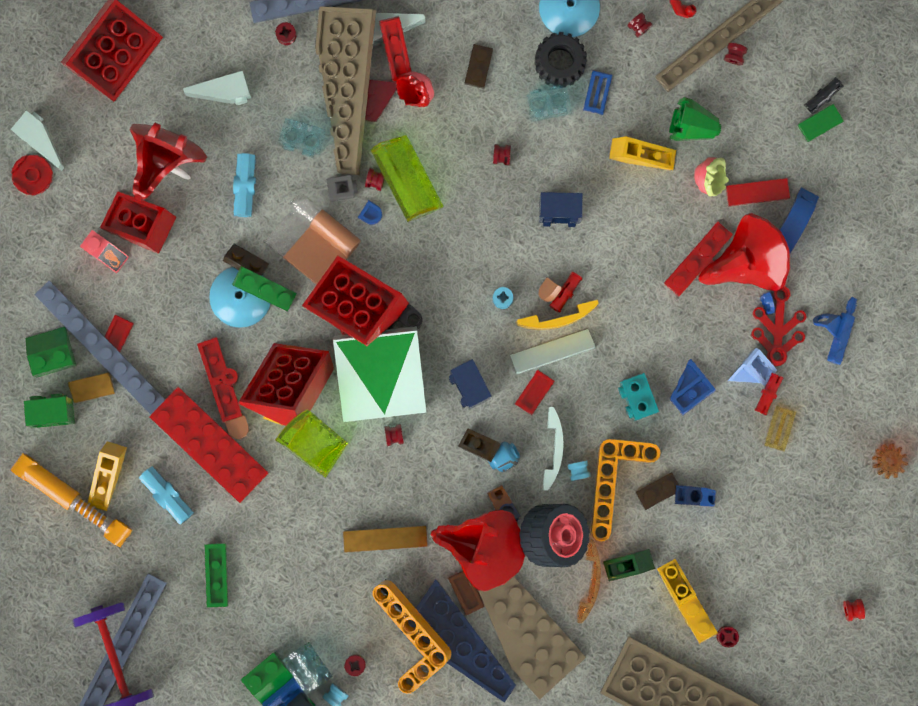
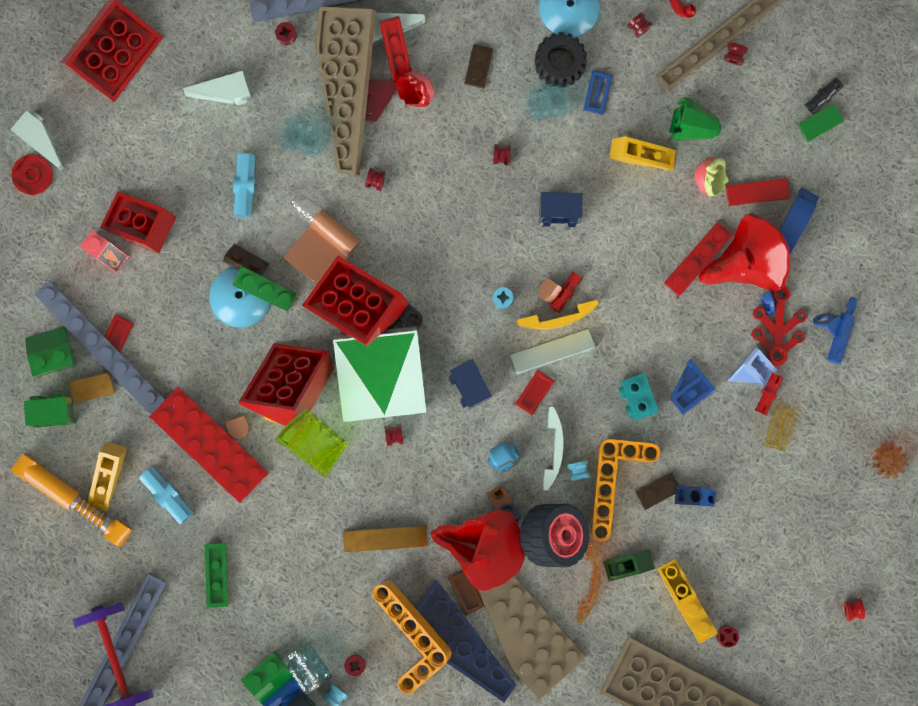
(158, 154): red animal -> none
(220, 379): red hinge -> none
(334, 185): dark grey brick -> none
(371, 213): blue tile -> none
(406, 178): clear neon green slope -> none
(479, 445): dark brown plate -> none

